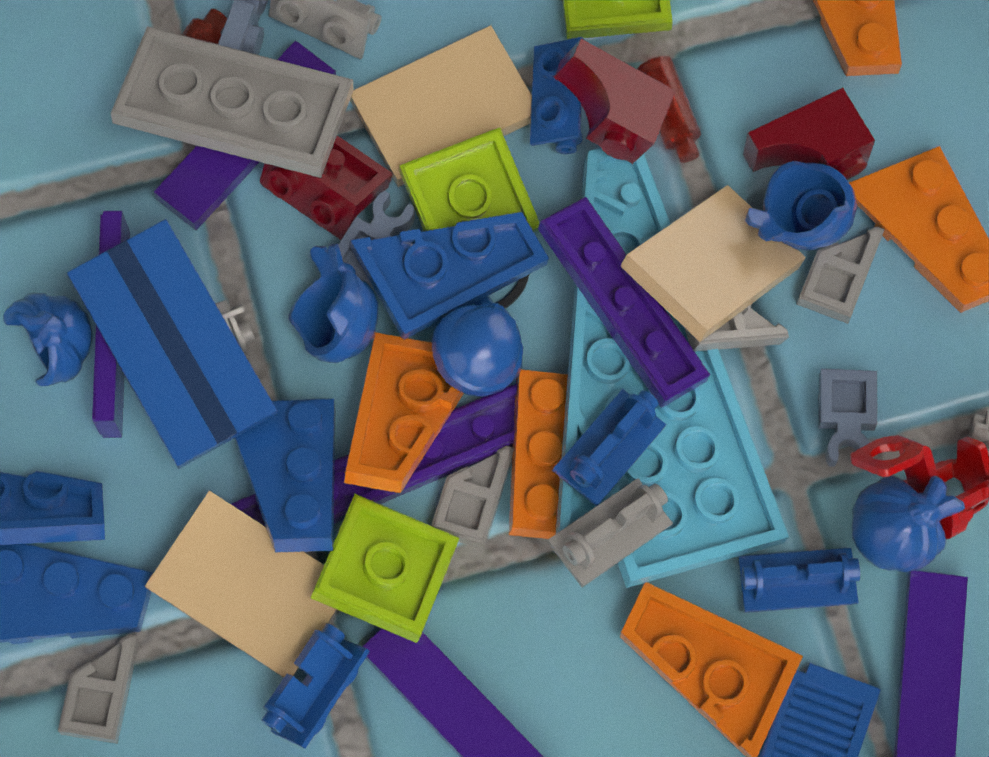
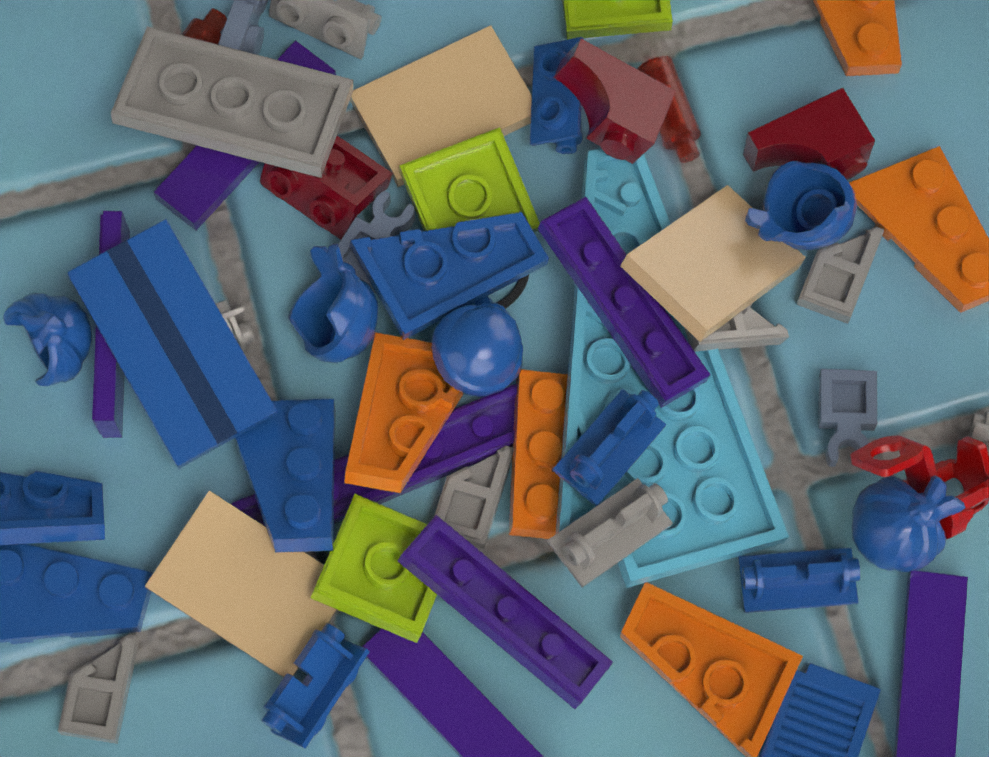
(505, 611): none -> dark purple tile

